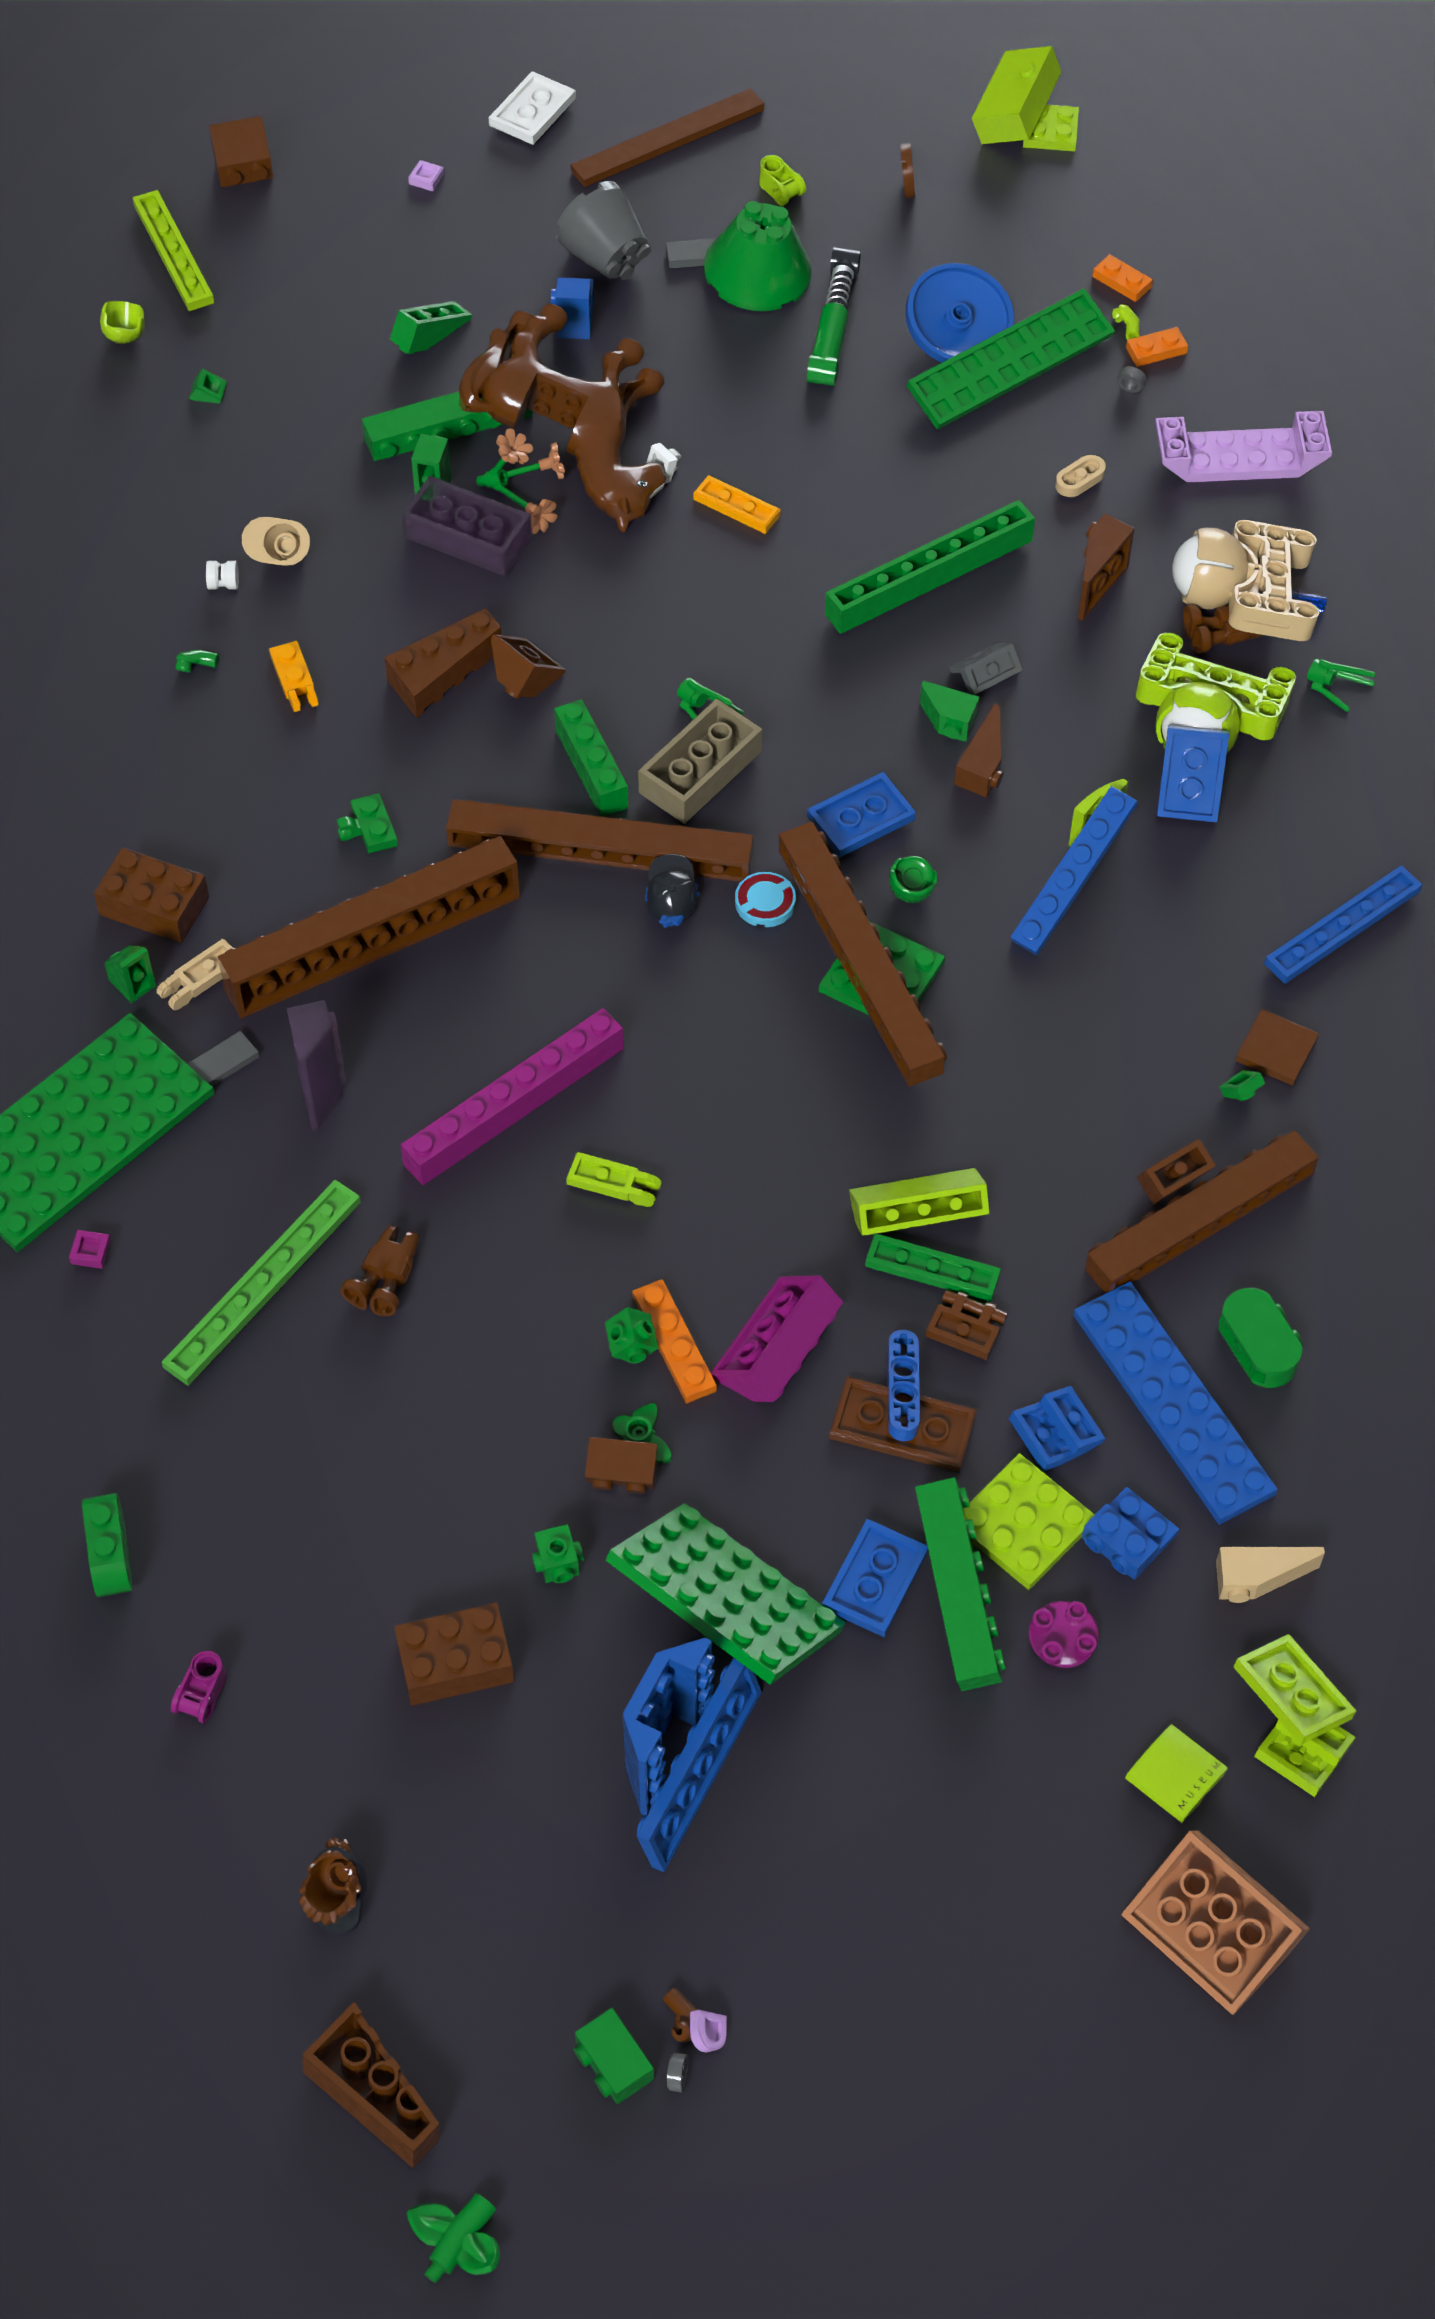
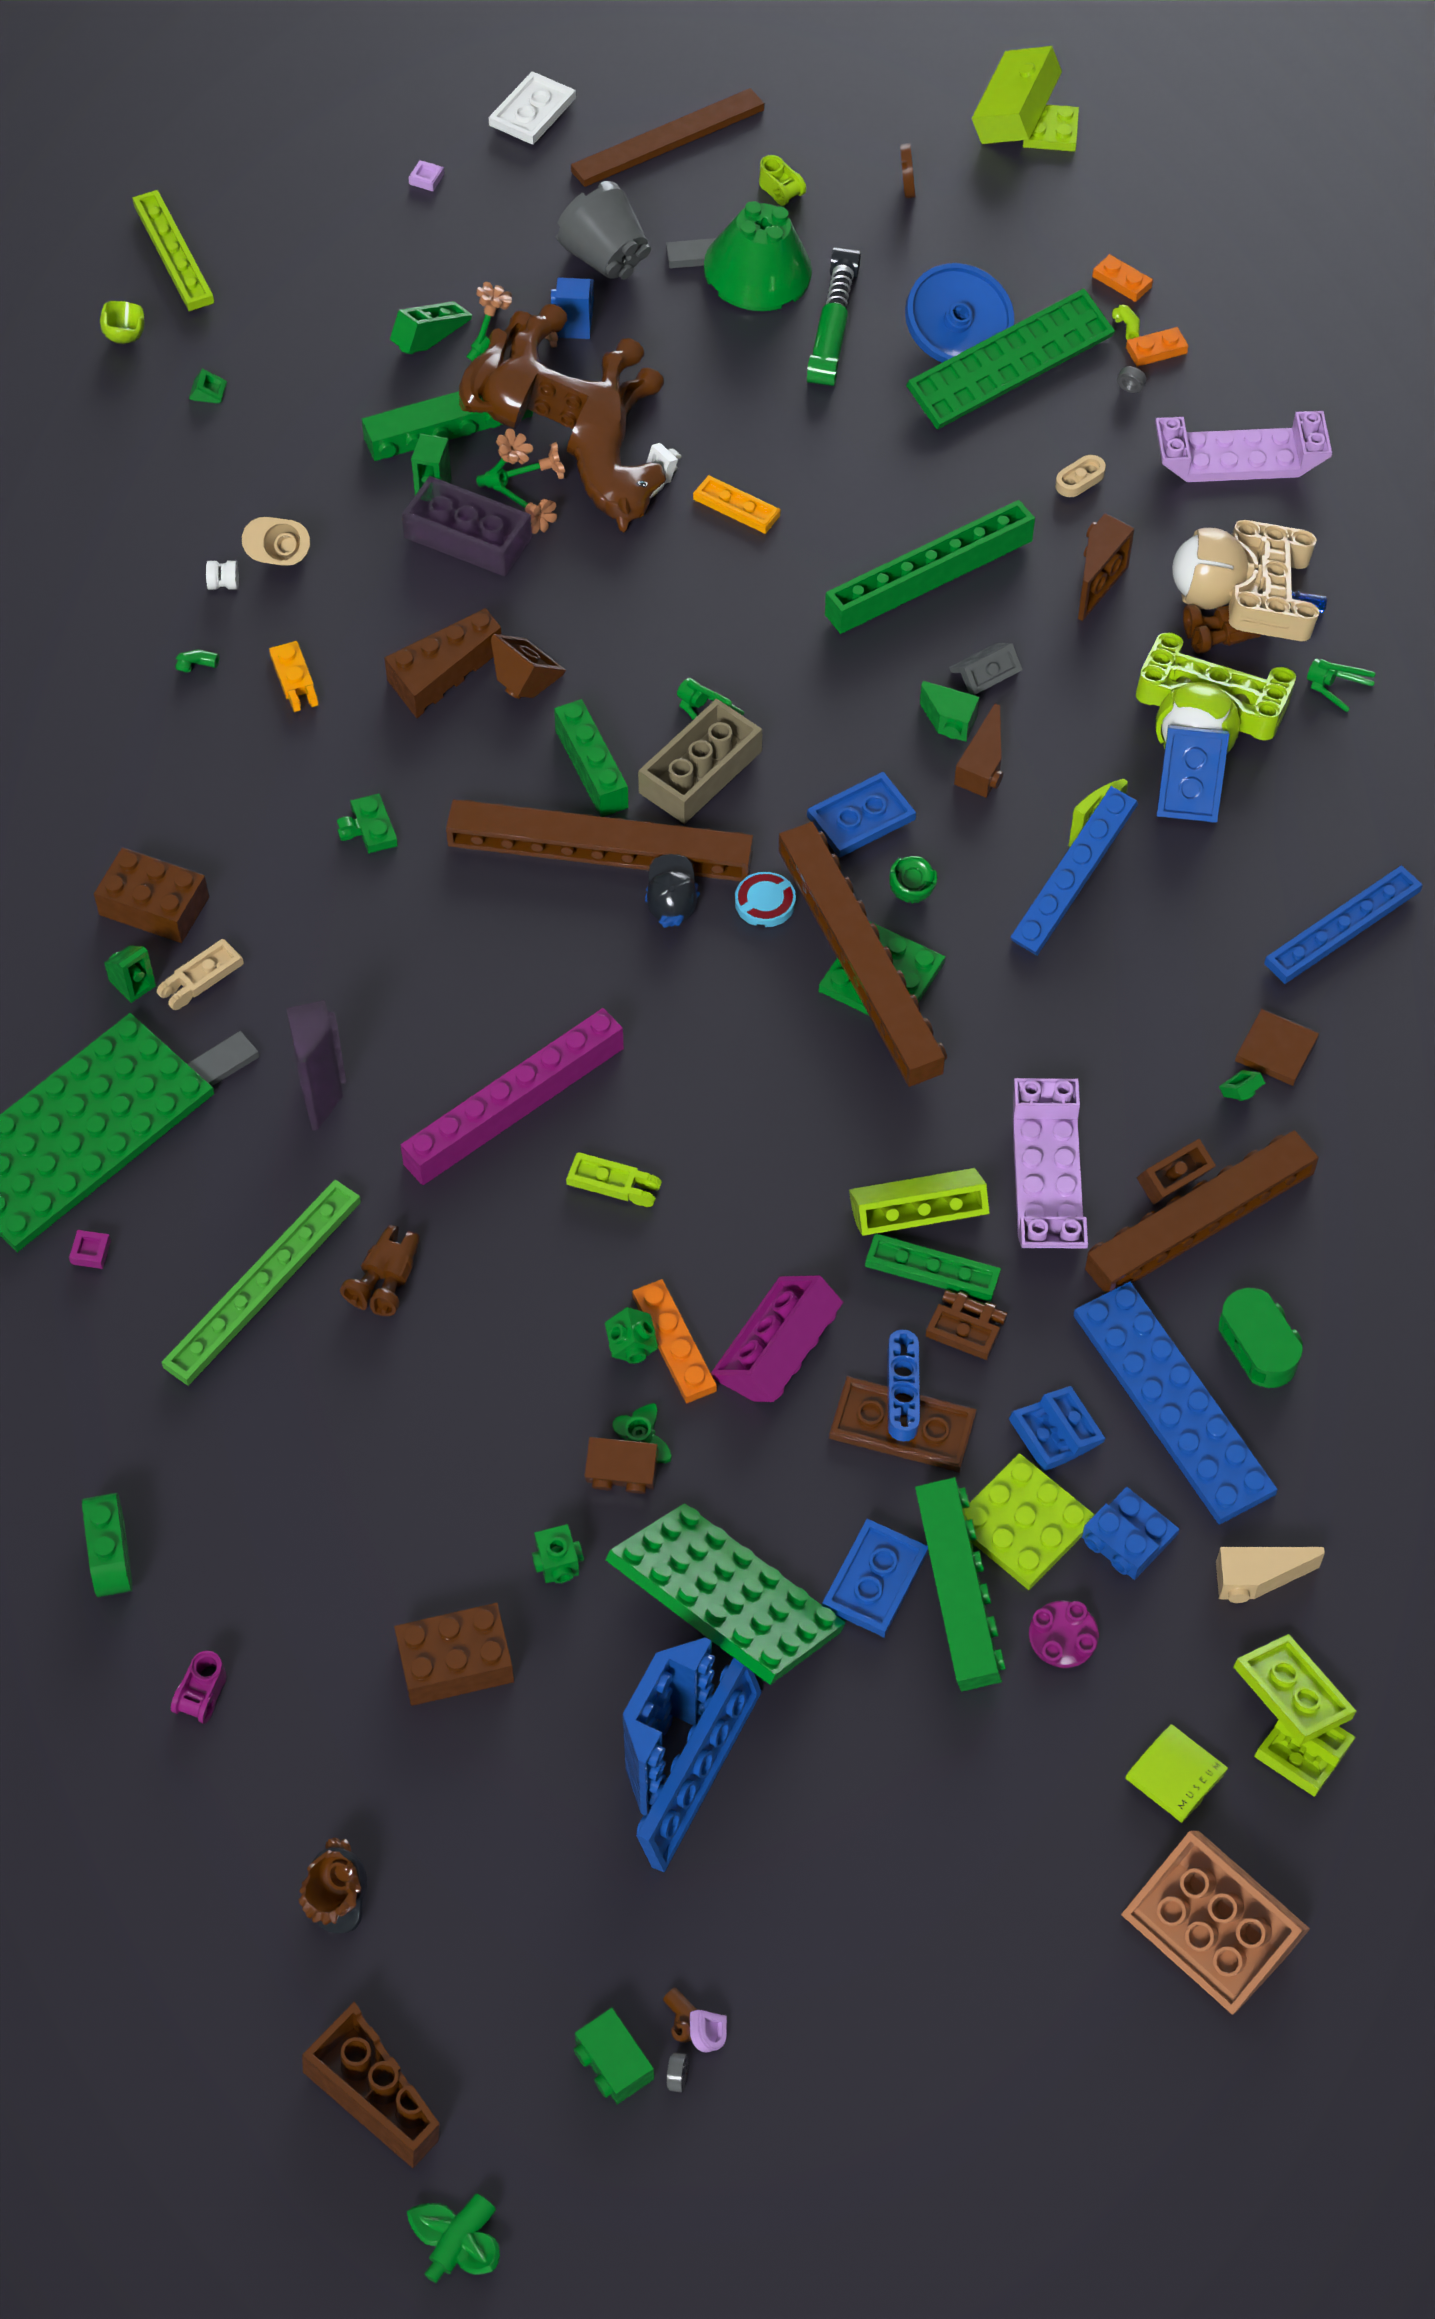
(241, 151): reddish brown slope -> none
(369, 926): reddish brown brick -> none
(492, 300): none -> nougat plant
(1048, 1164): none -> lavender slope

